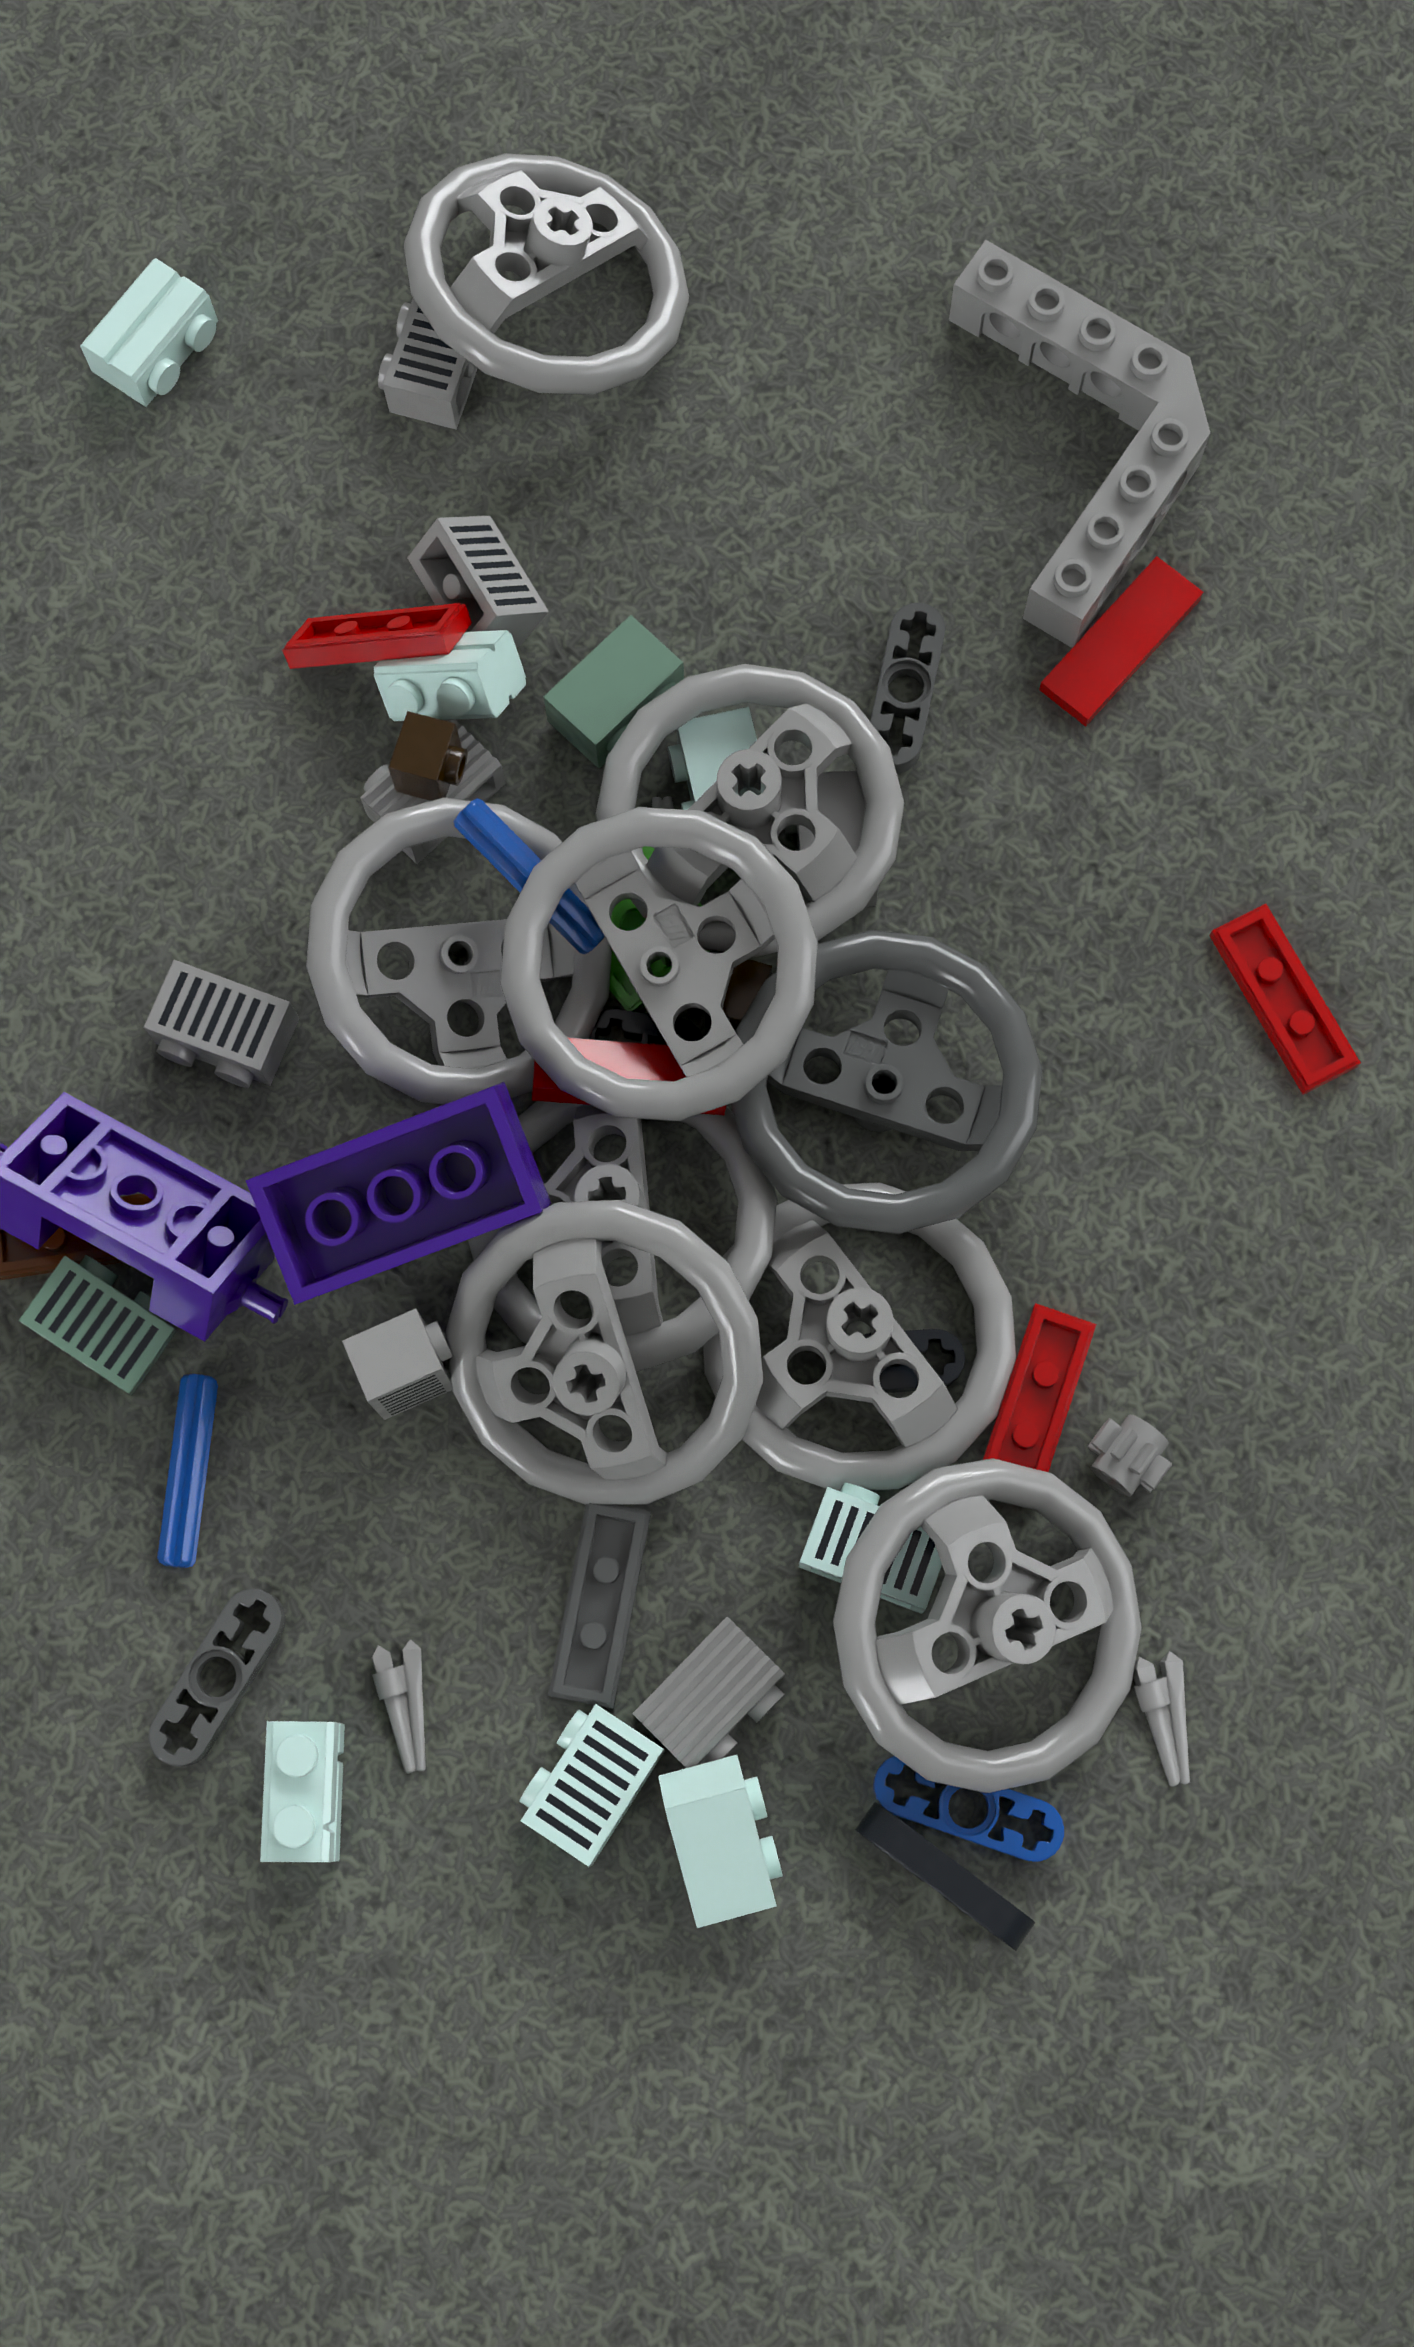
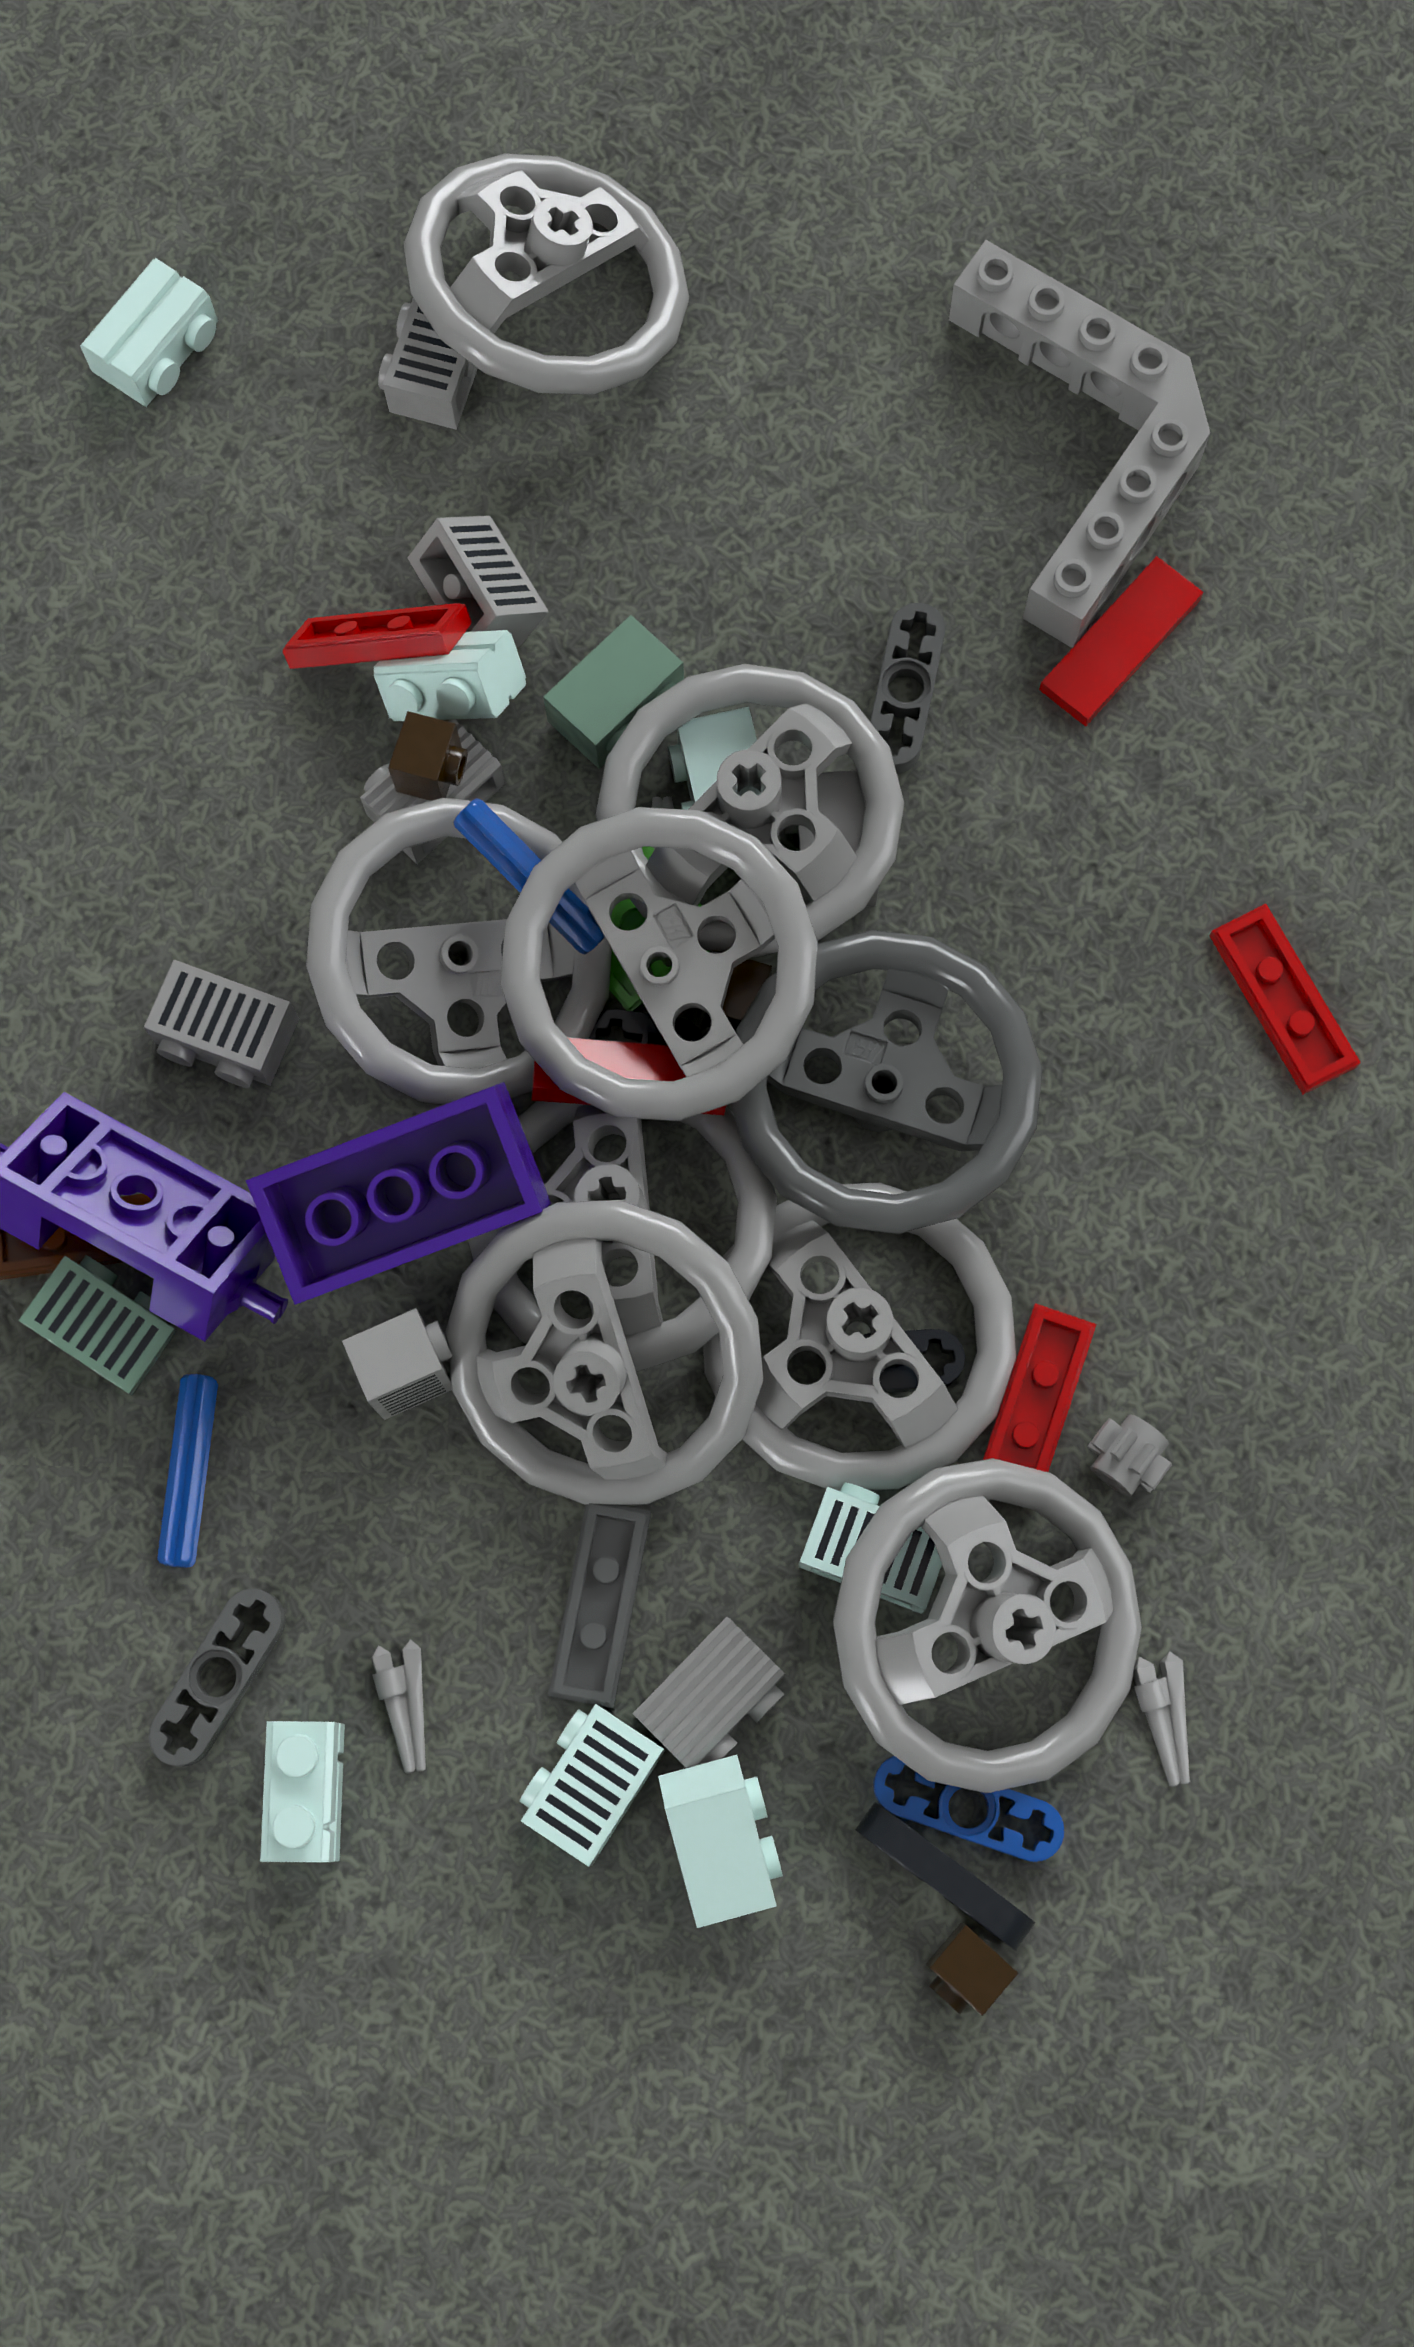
(969, 1972): none -> dark brown plate

